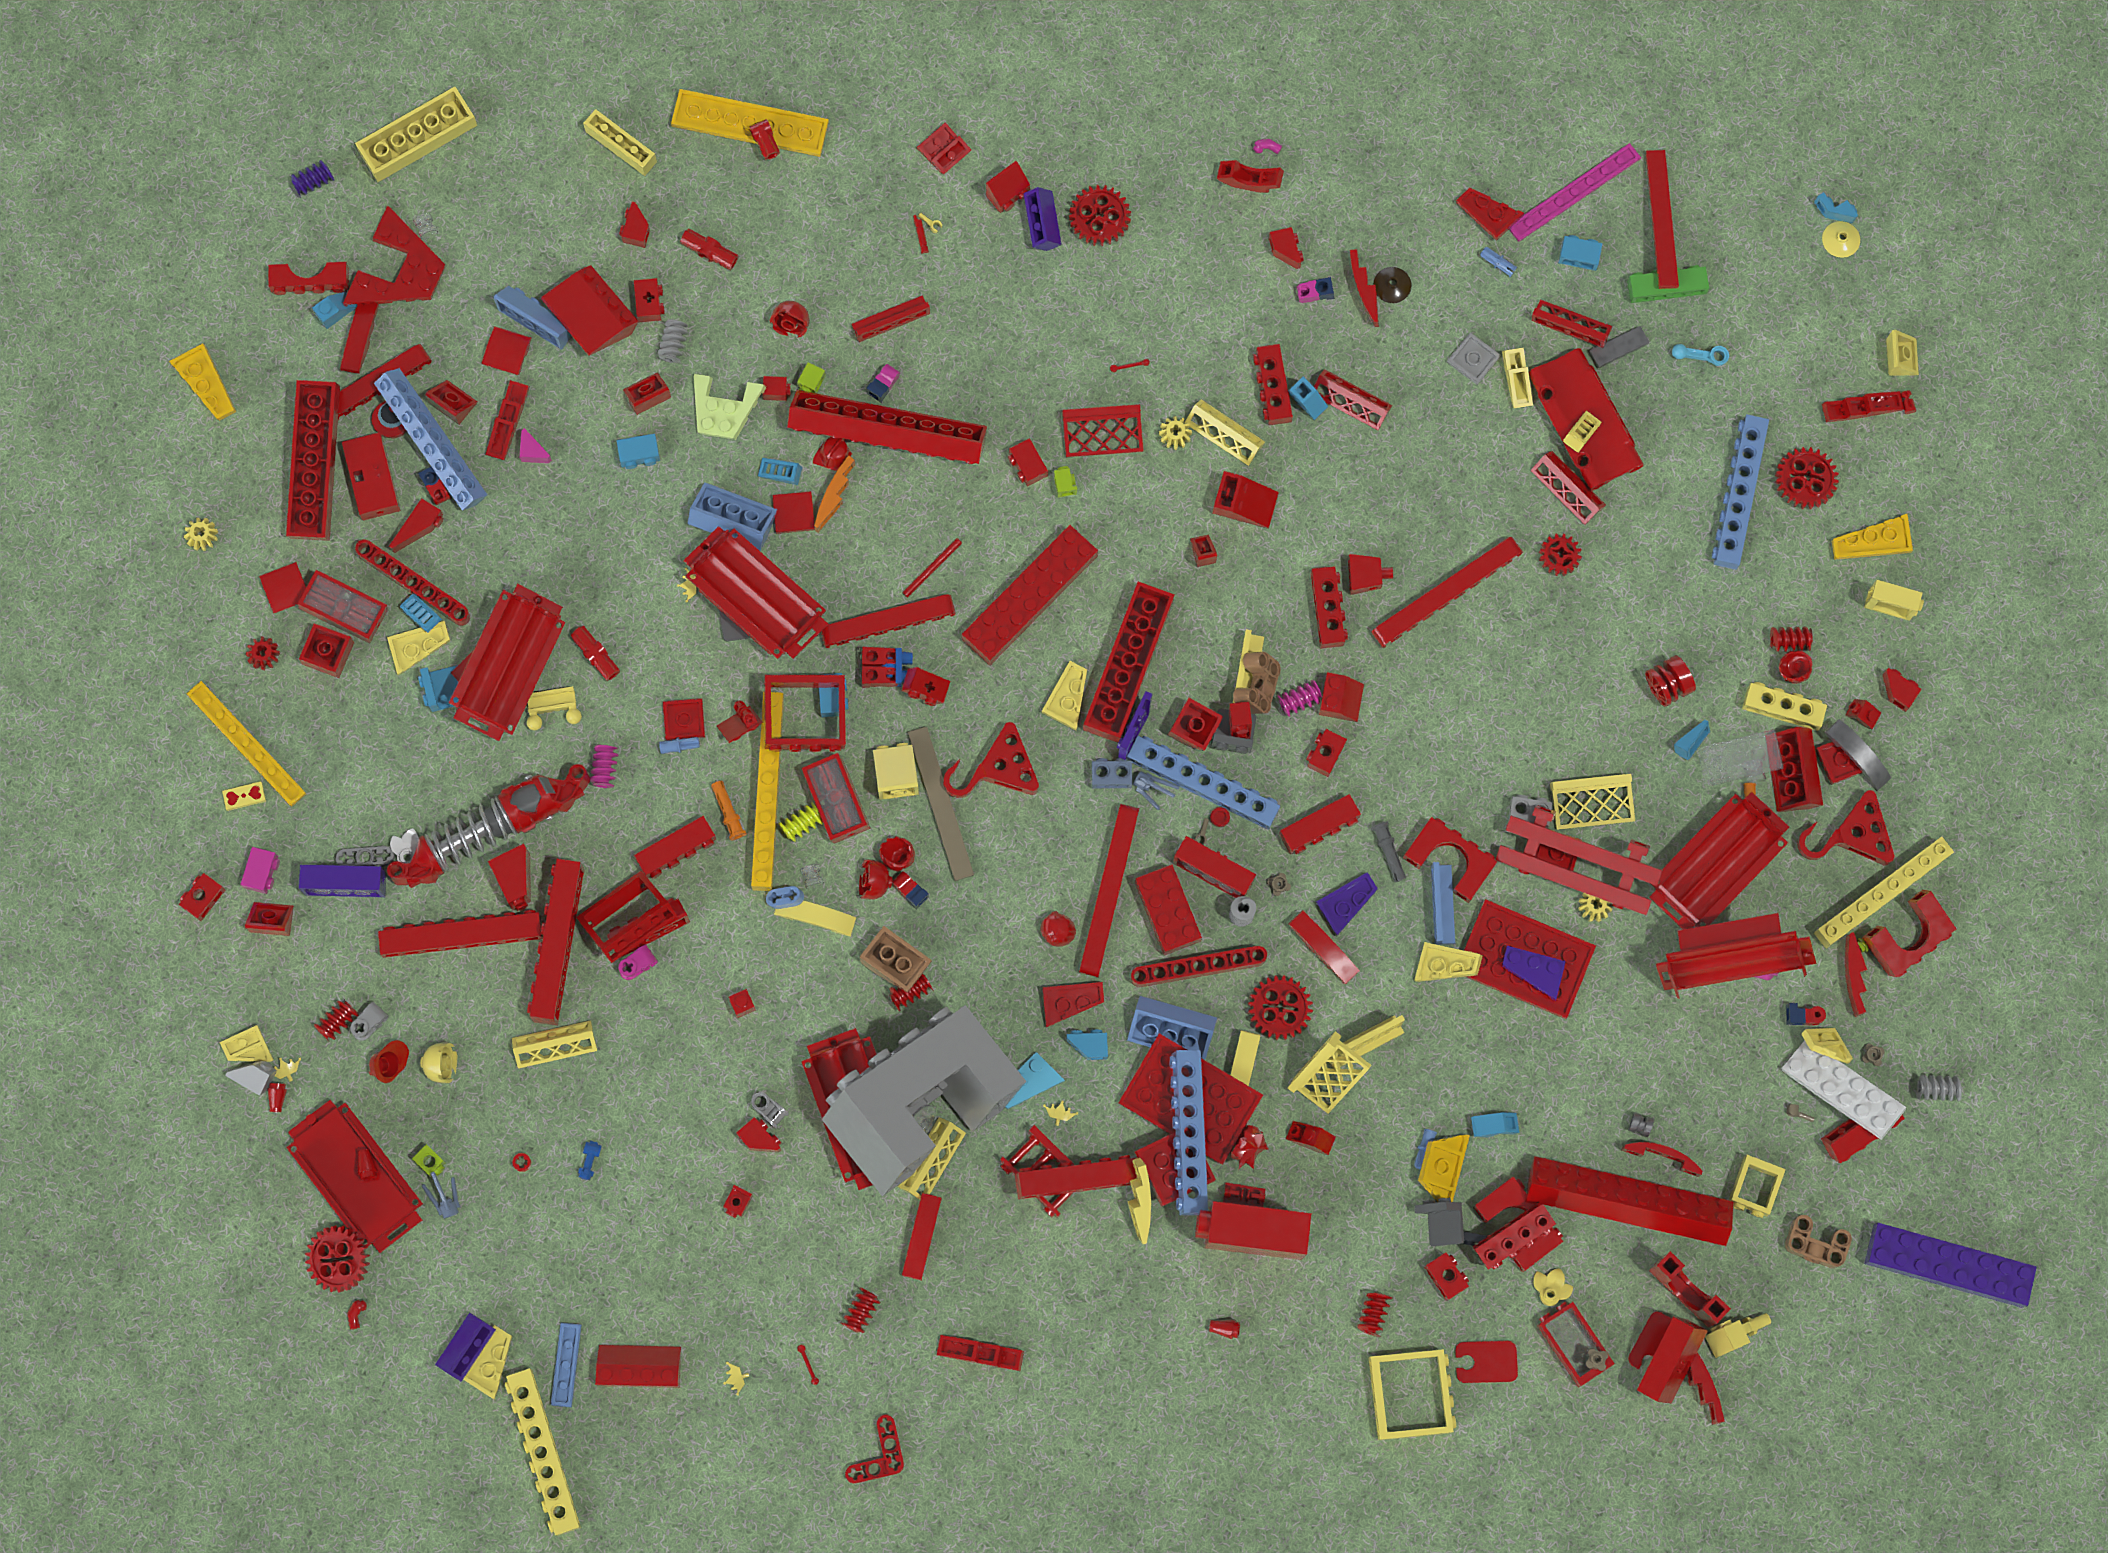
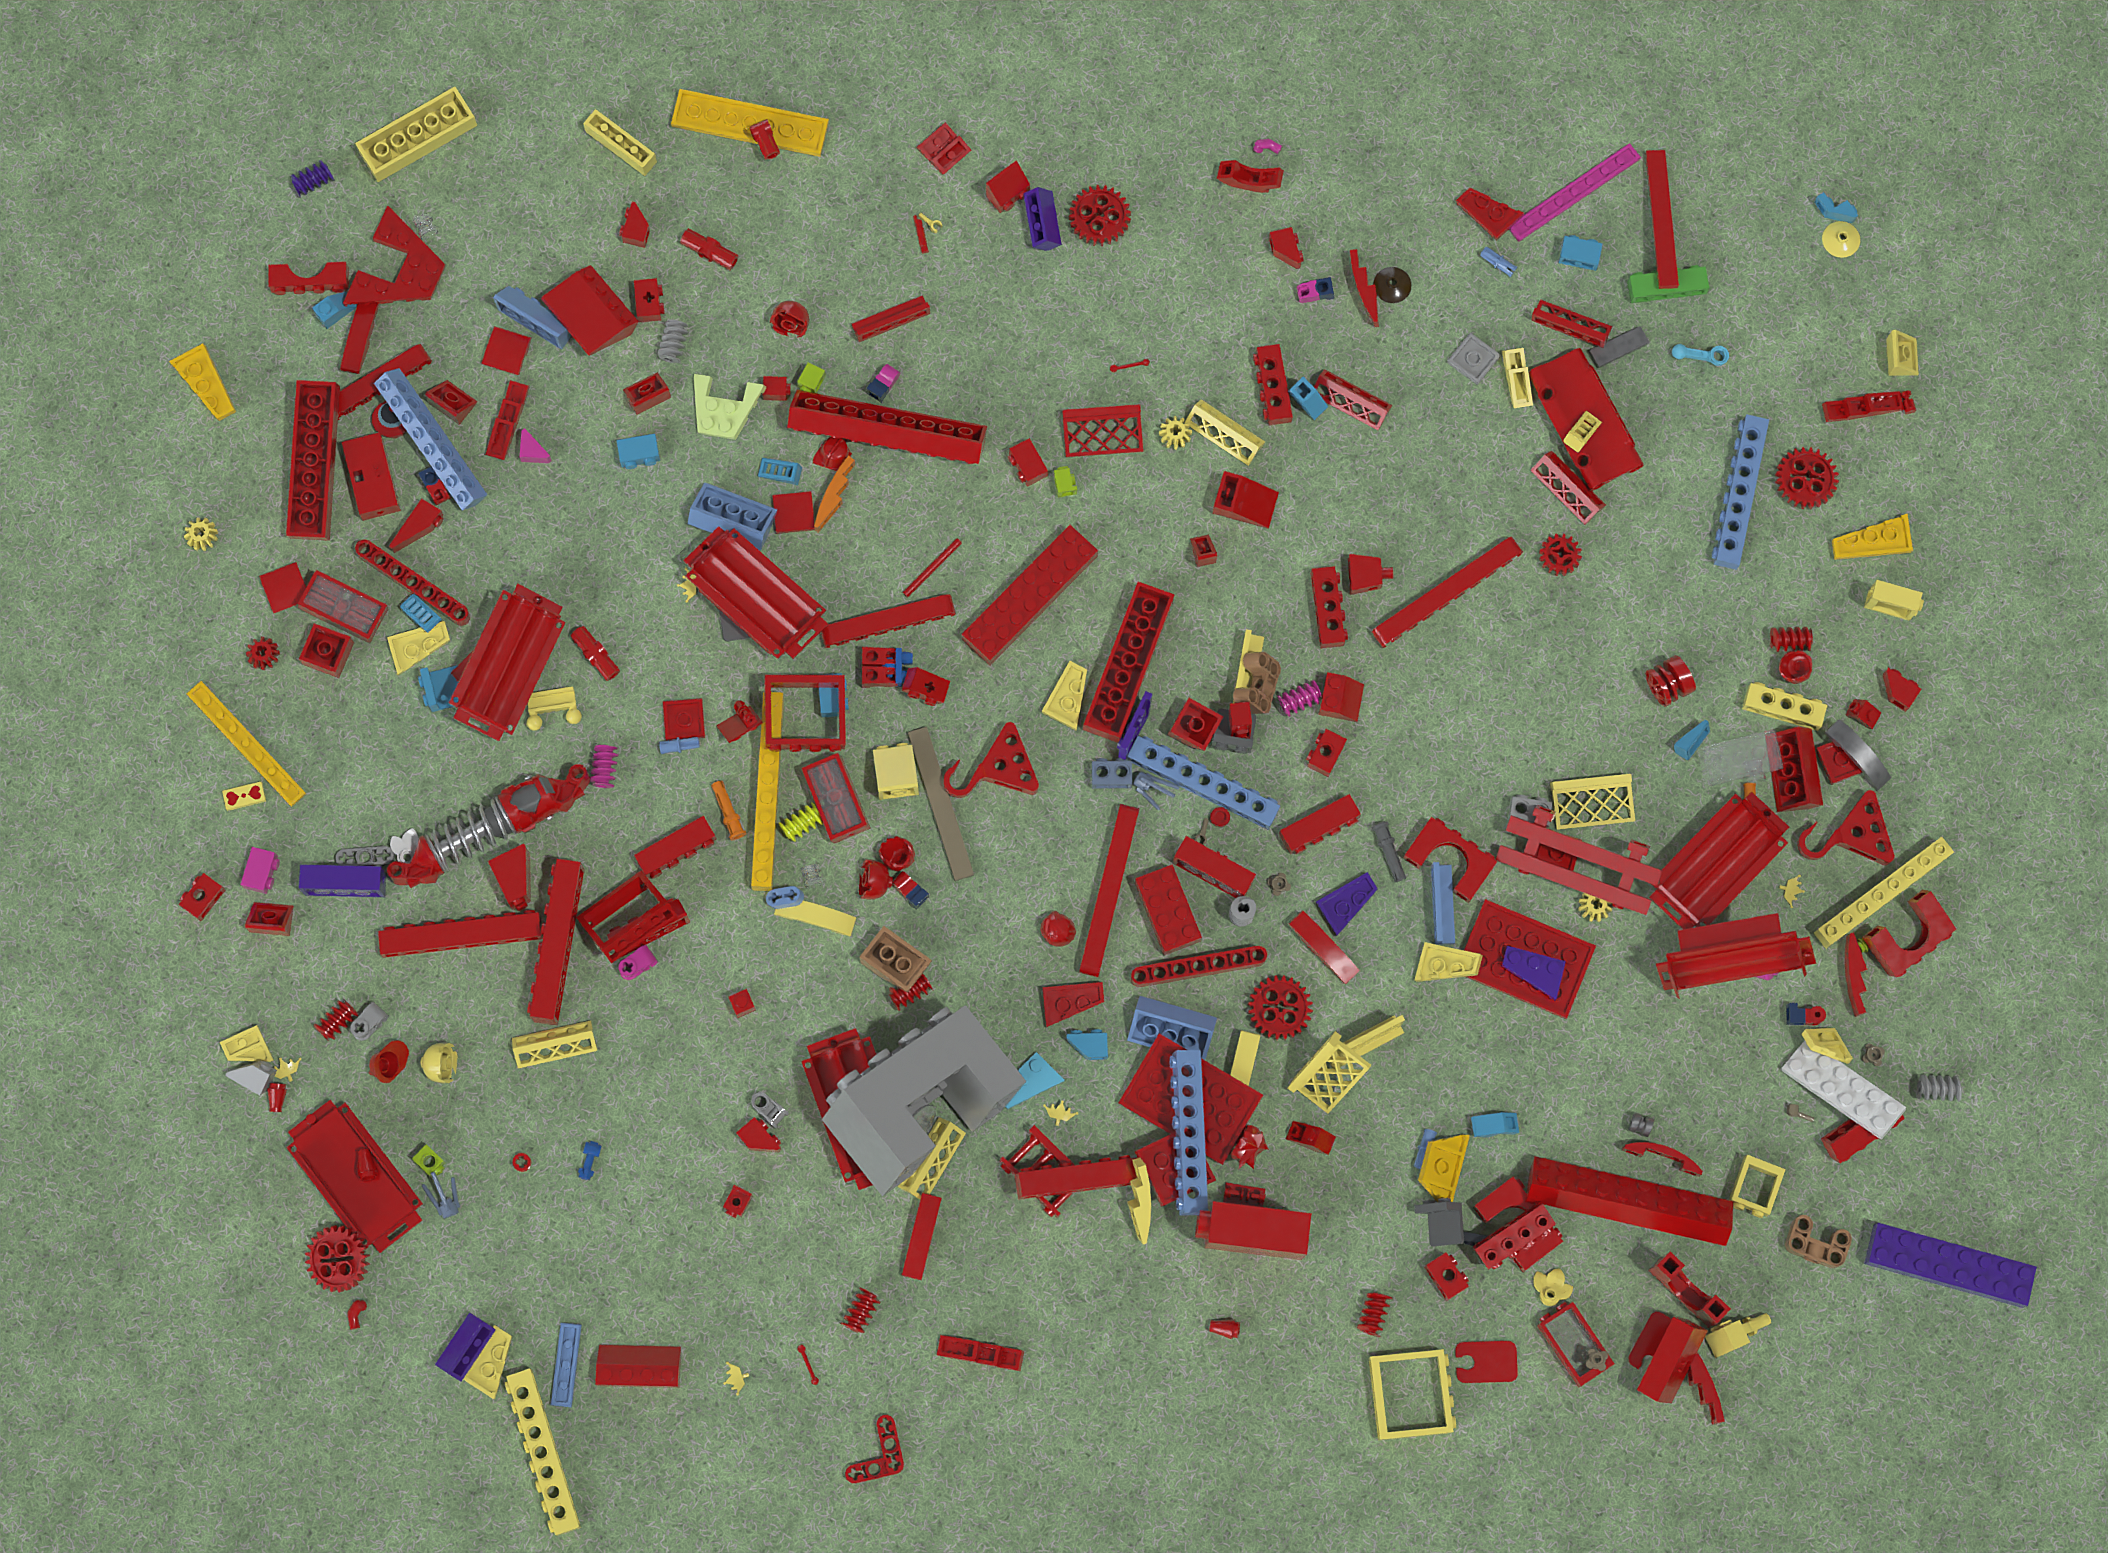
(1791, 890): none -> light yellow piece

